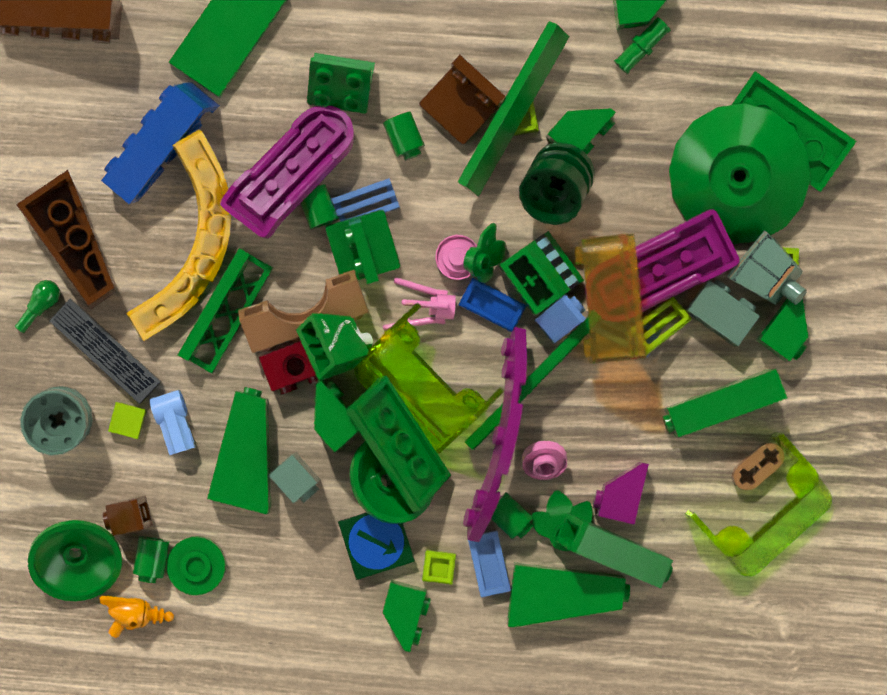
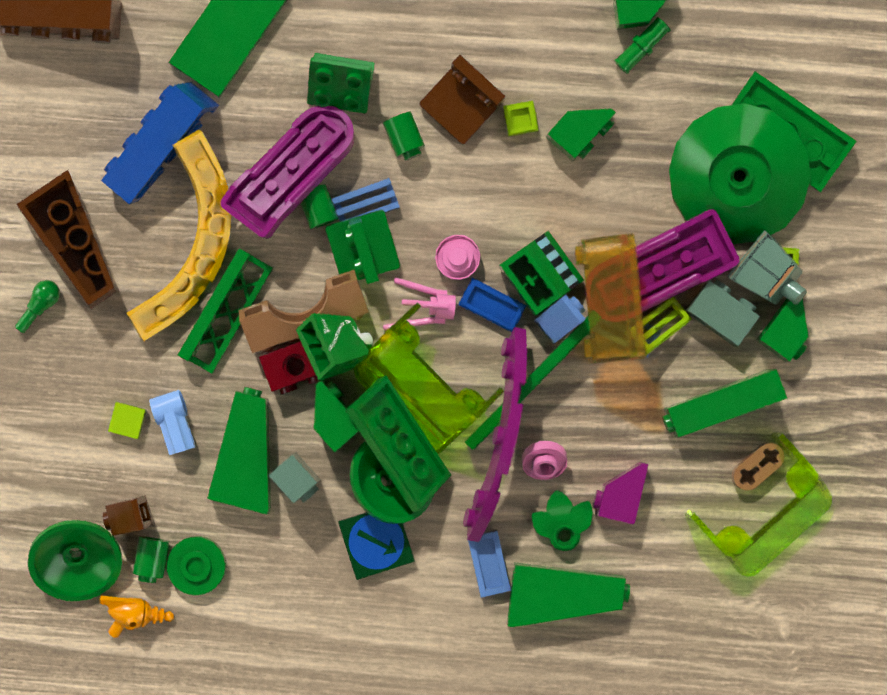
(39, 424): sand green wheel -> none
(105, 351): dark grey tile -> none
(403, 610): green slope -> none
(439, 567): lime tile -> none
(487, 254): green plate -> none
(511, 517): green brick -> none
(513, 108): green tile -> none
(557, 183): dark green wheel -> none
(614, 551): green slope -> none

